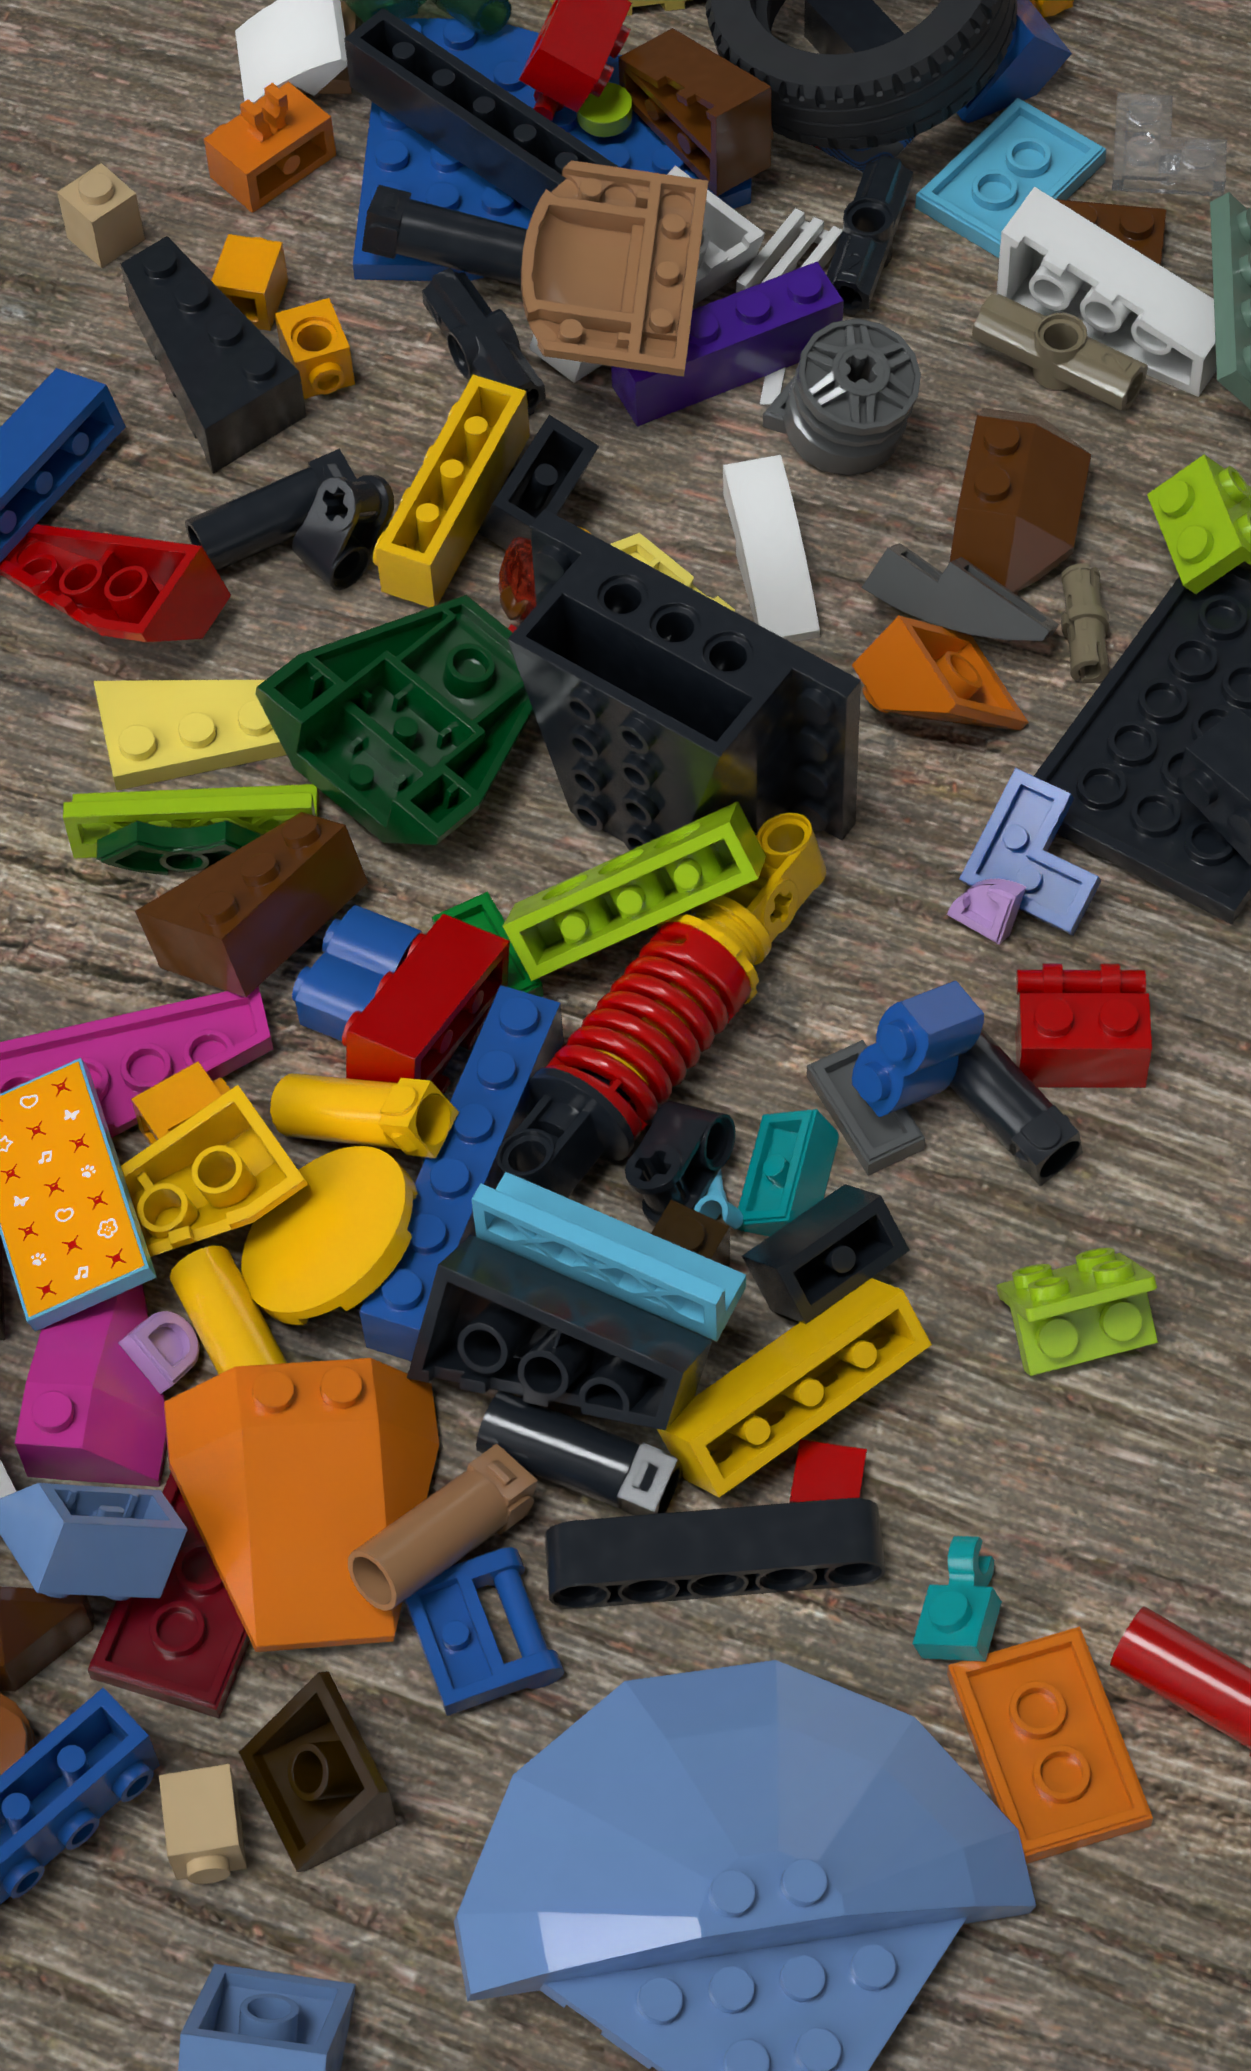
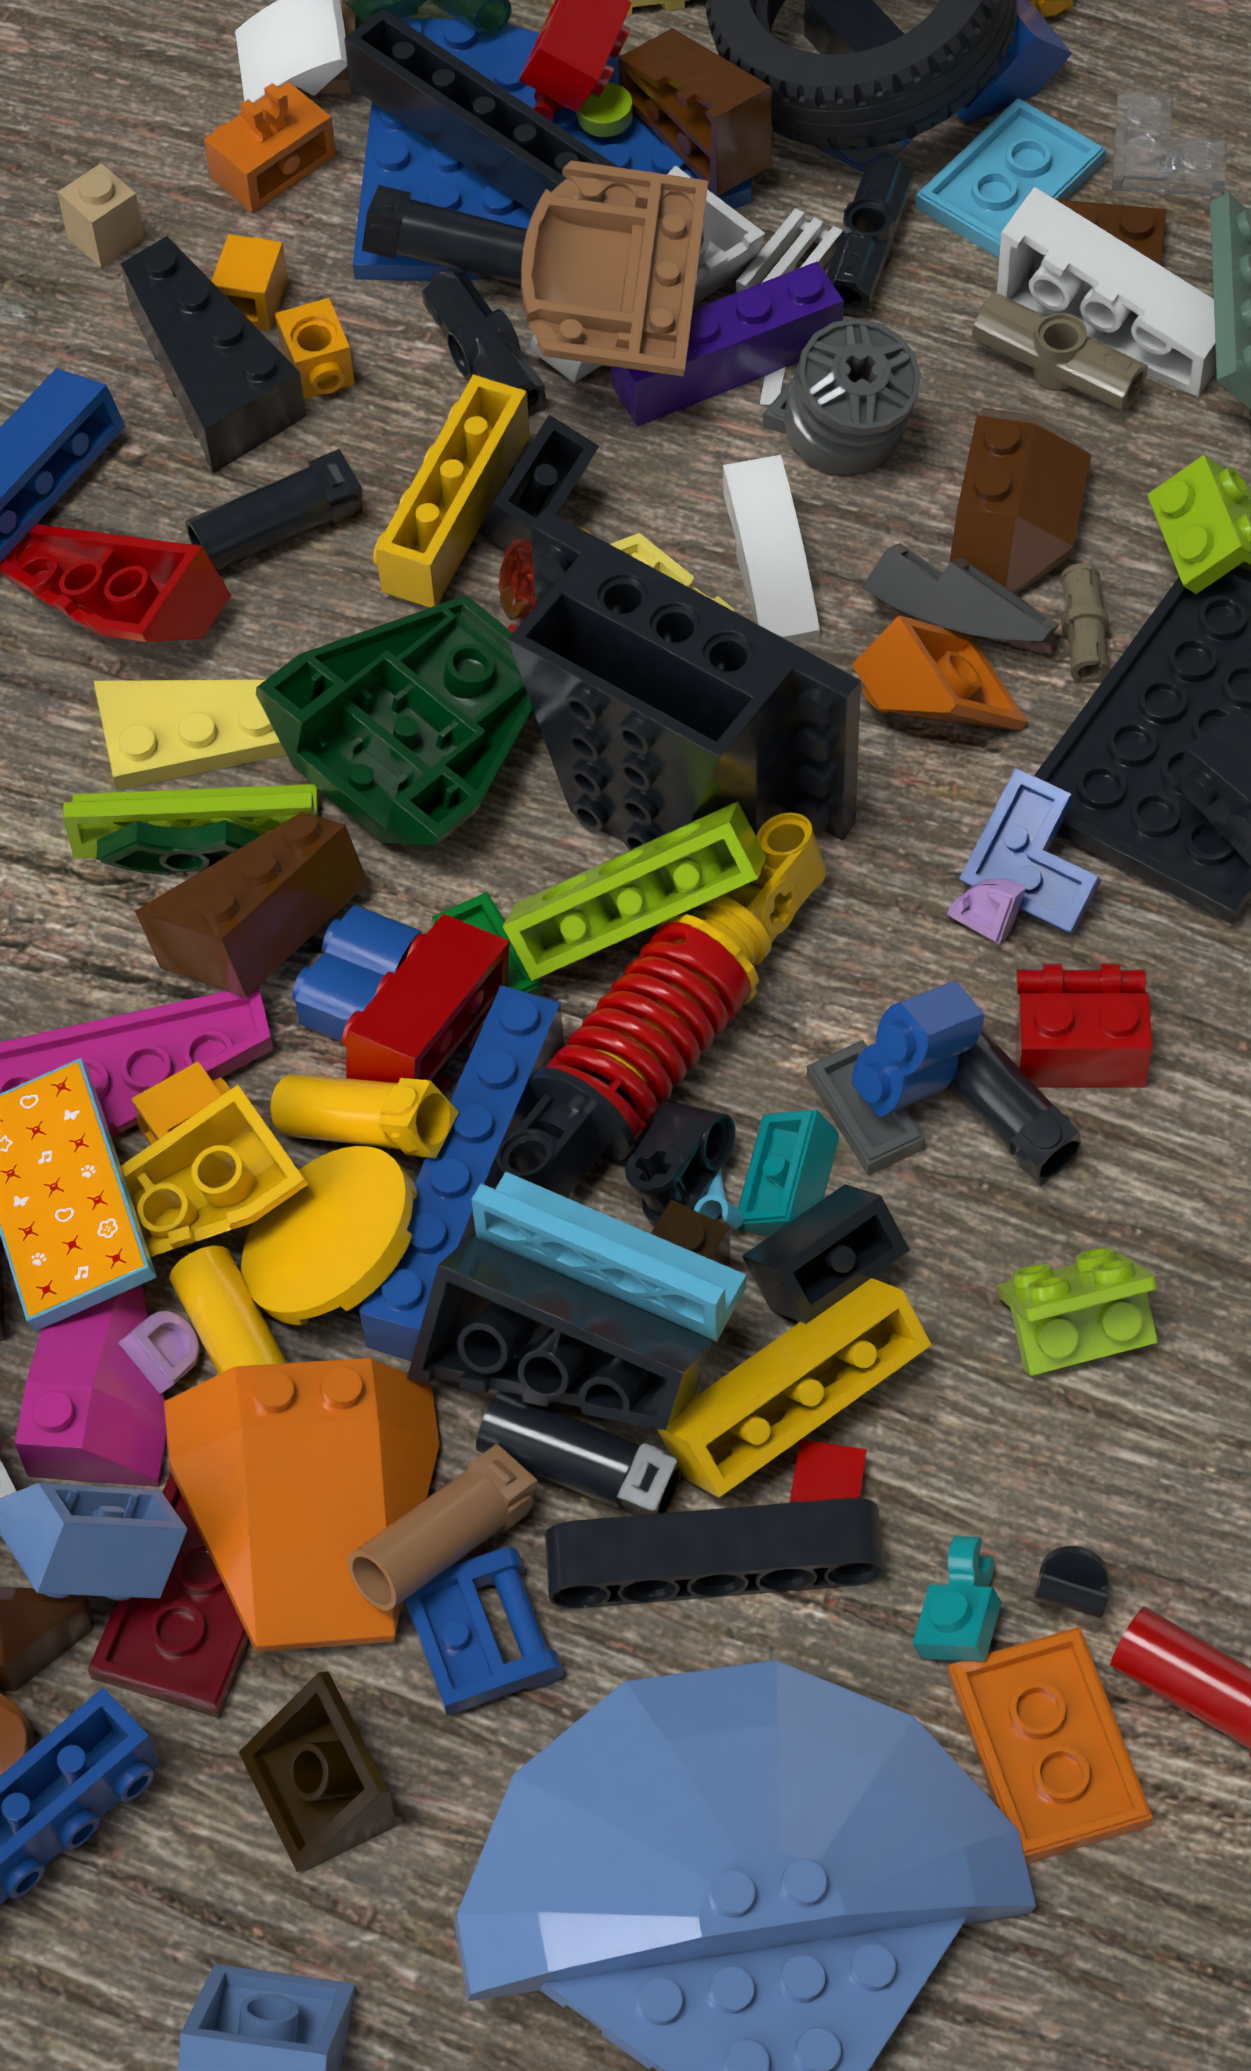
(202, 1824): tan brick -> none
(344, 528): black piece -> none
(1074, 1580): none -> black plate

